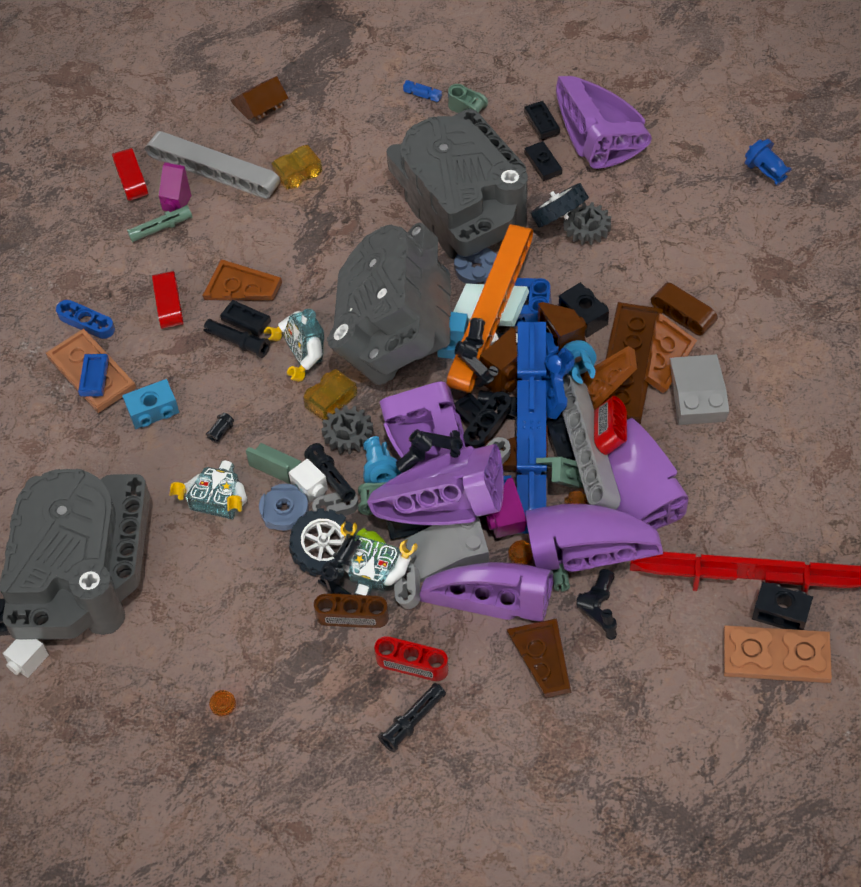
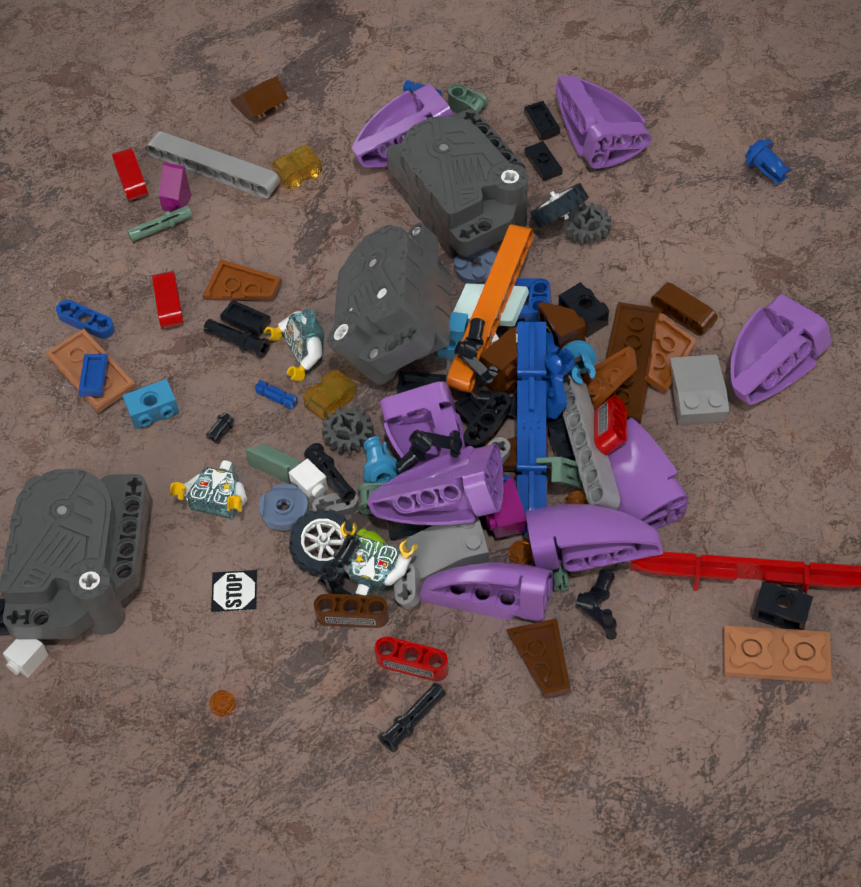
(234, 591): none -> sticker
(276, 394): none -> blue axle
(393, 122): none -> medium lavender panel
(412, 380): none -> black plate
(776, 349): none -> medium lavender panel

